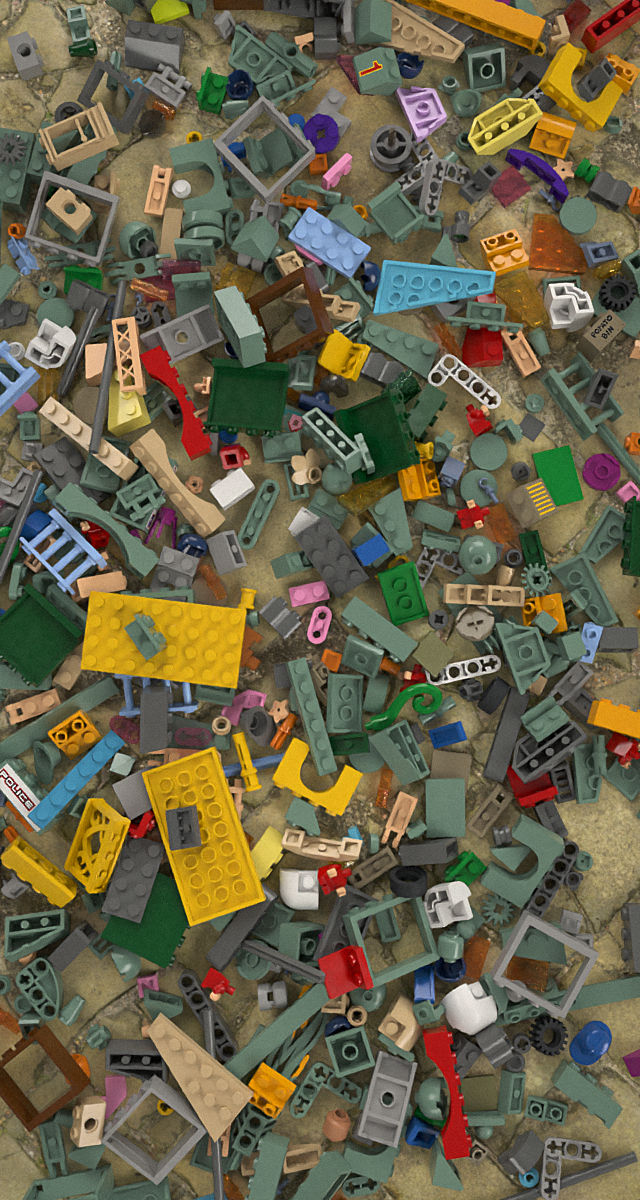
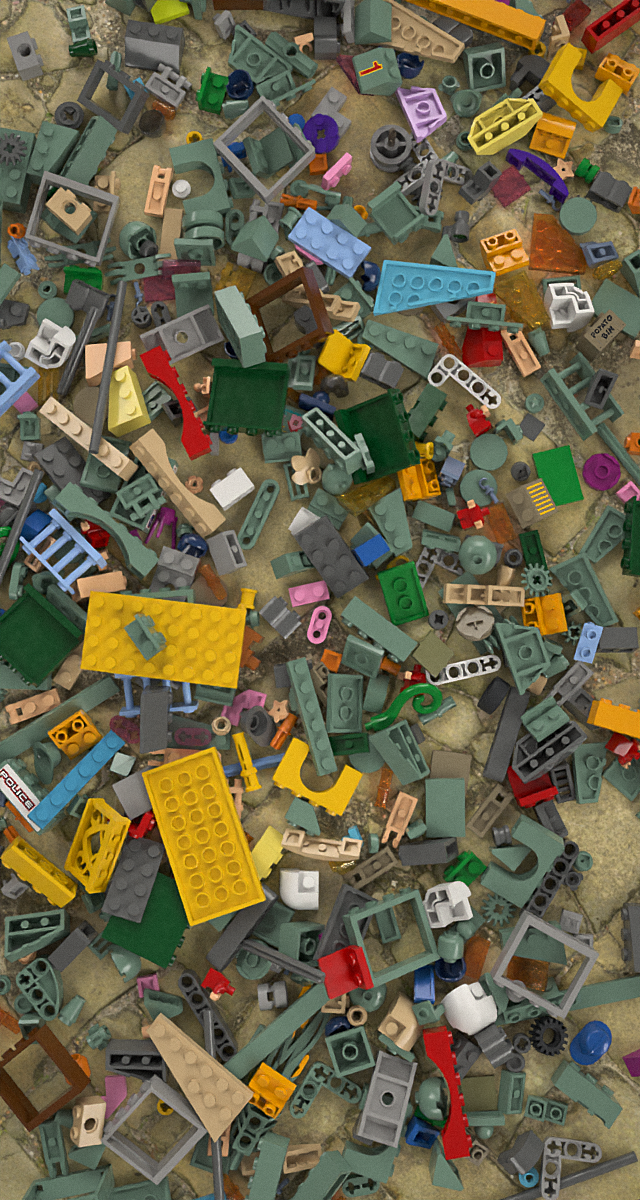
(102, 128): tan door -> none
(135, 350): light nougat fence -> none
(149, 289): clear orange pin -> none
(183, 828): dark grey bracket -> none
(235, 456): red piece -> none
(333, 878): red piece -> none
(336, 1125): nougat head -> none
(406, 383): clear green plate -> none
(408, 889): black tyre -> none
(447, 734): blue tile -> none
(471, 689): dark grey gear -> none
(544, 622): sand green slope -> none
(571, 646): sand green brick -> none
(596, 79): dark grey brick -> none
(599, 754): sand green pin -> none
(624, 285): black tyre -> none

